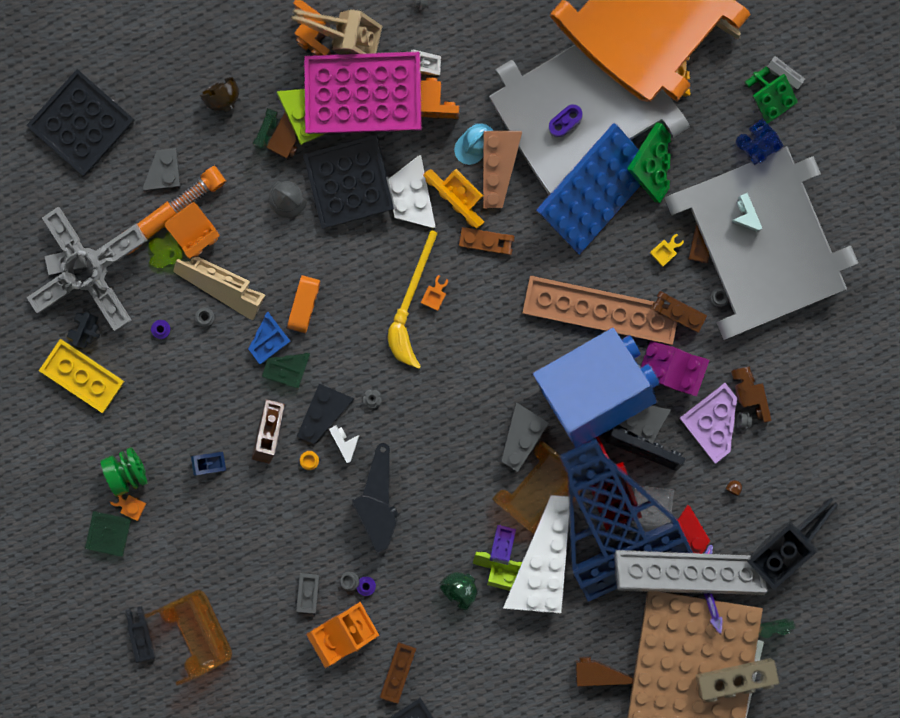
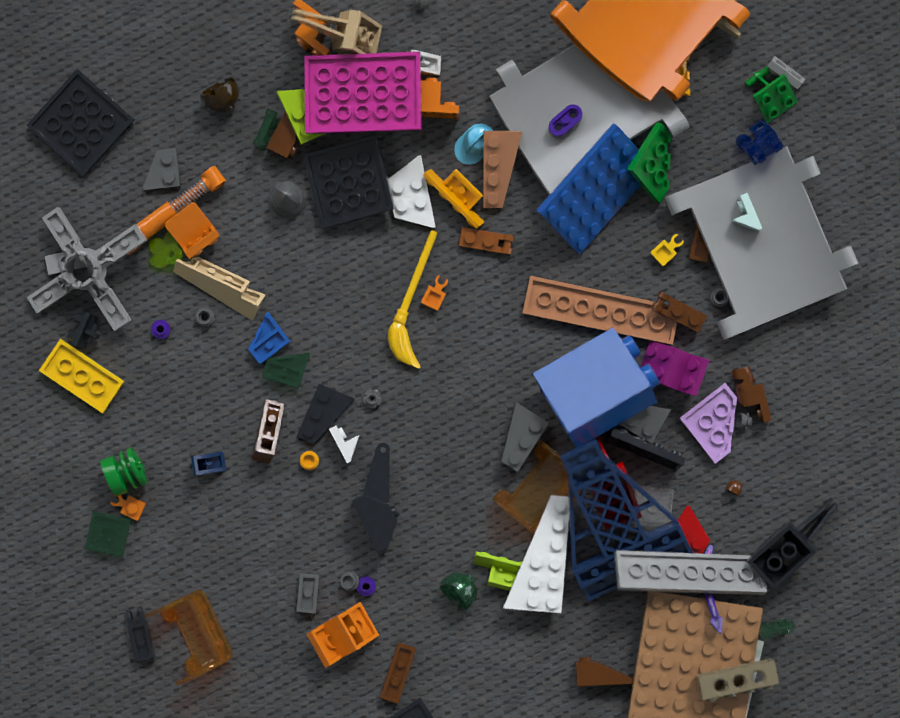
(303, 304): orange beam -> none
(502, 544): dark purple plate -> none

